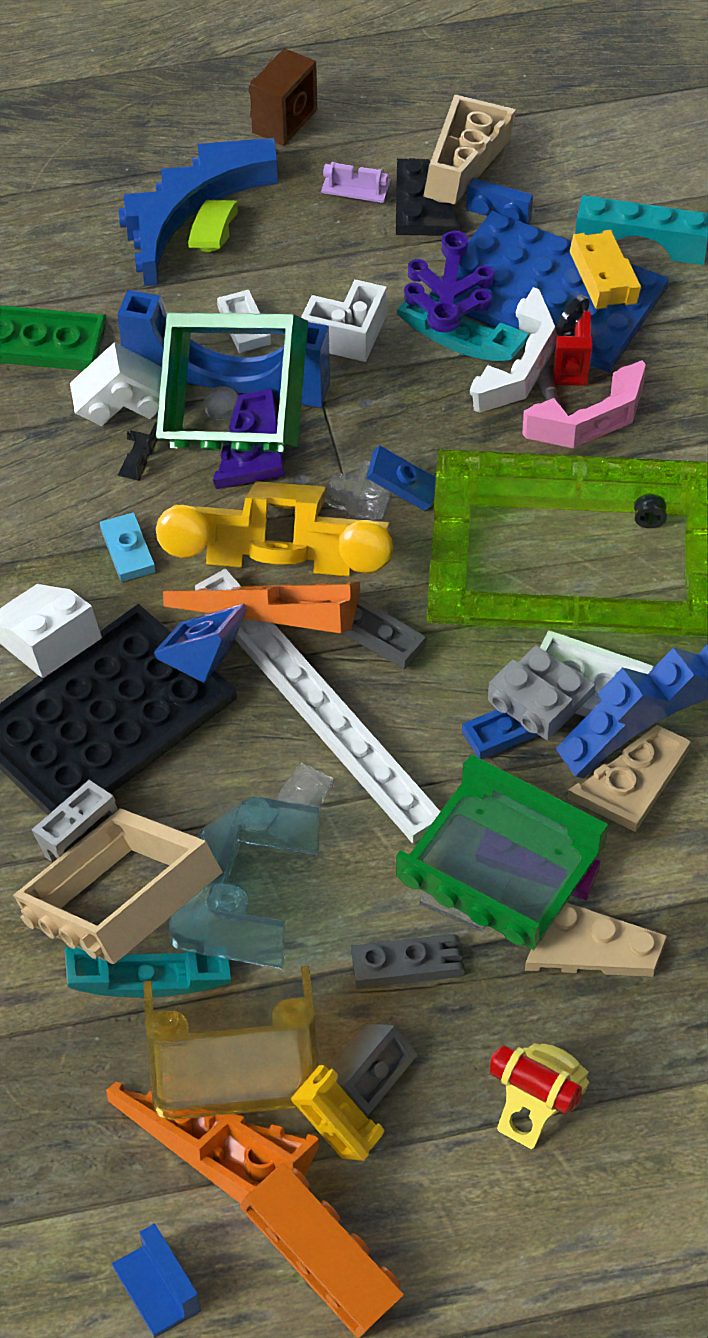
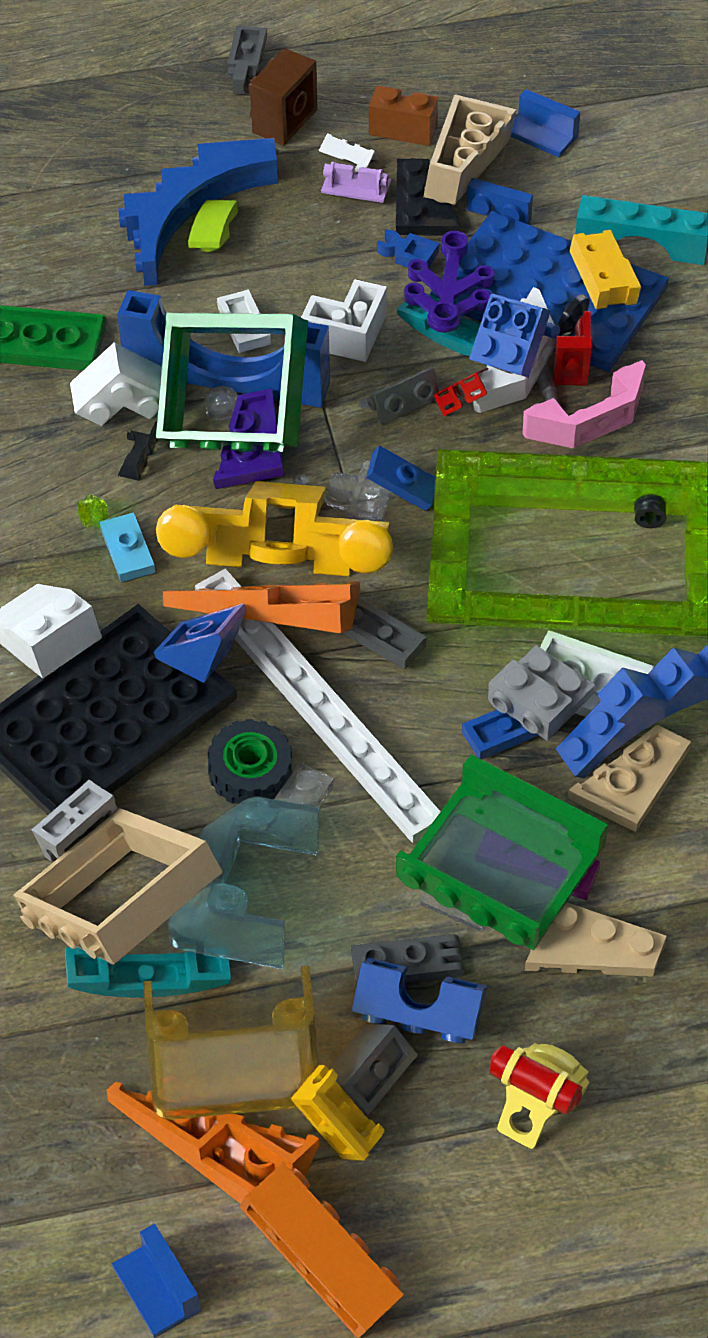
(92, 511): none -> clear neon green plate
(244, 743): none -> black wheel
(246, 56): none -> dark grey hinge
(342, 150): none -> white piece
(383, 996): none -> blue arch
(403, 117): none -> dark orange brick
(404, 396): none -> dark grey hinge
(407, 249): none -> blue plate
(467, 388): none -> red piece
(511, 334): none -> blue plate
(545, 123): none -> blue panel

